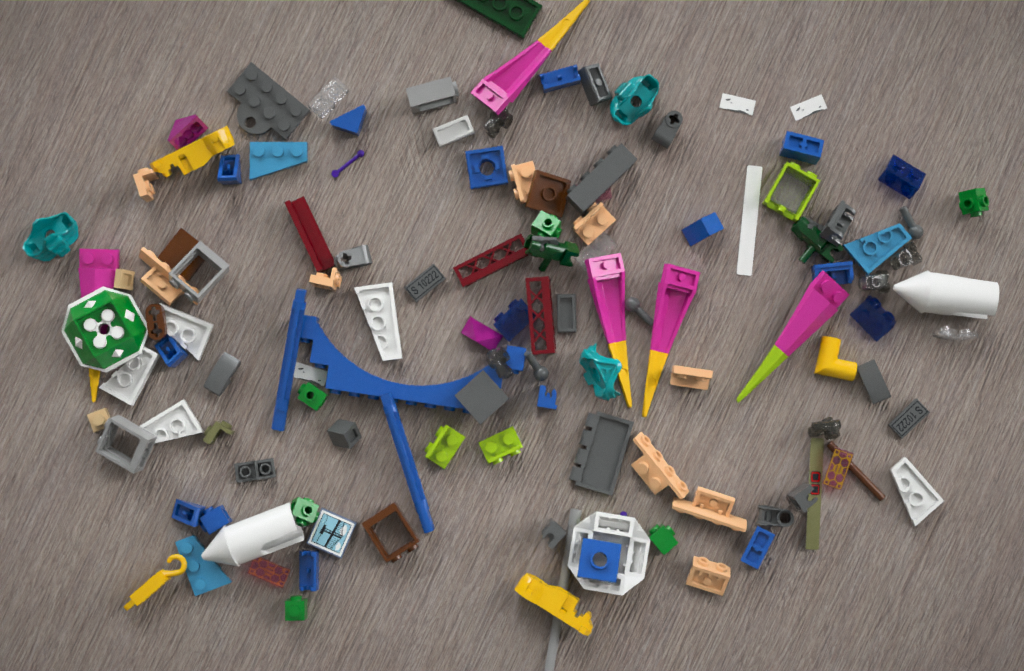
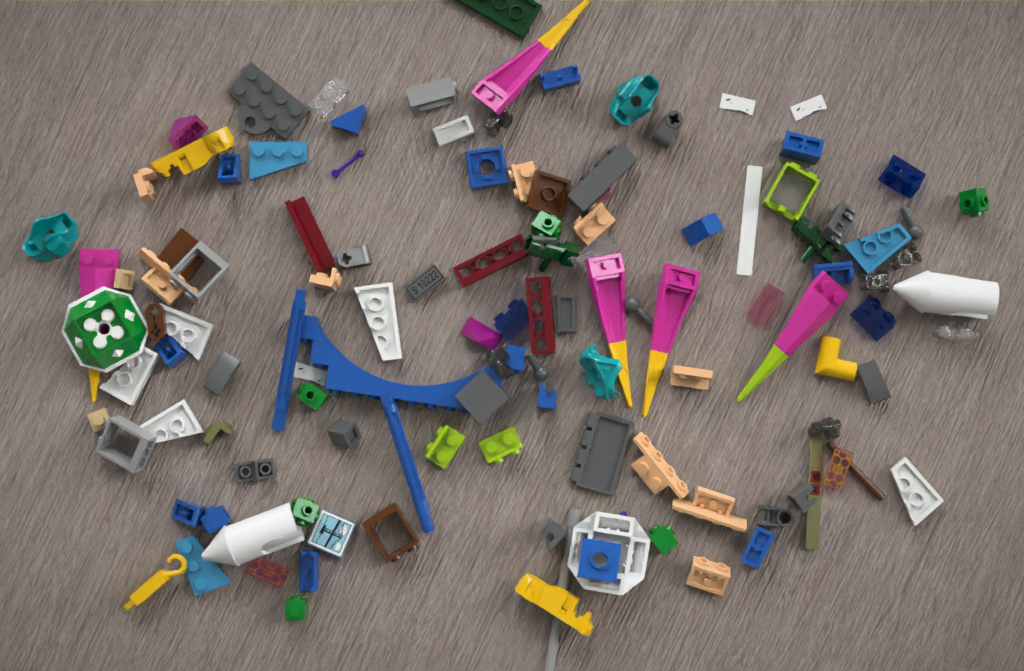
(594, 84): dark grey slope -> none
(765, 303): none -> clear pink tile
(908, 418): dark grey tile -> none

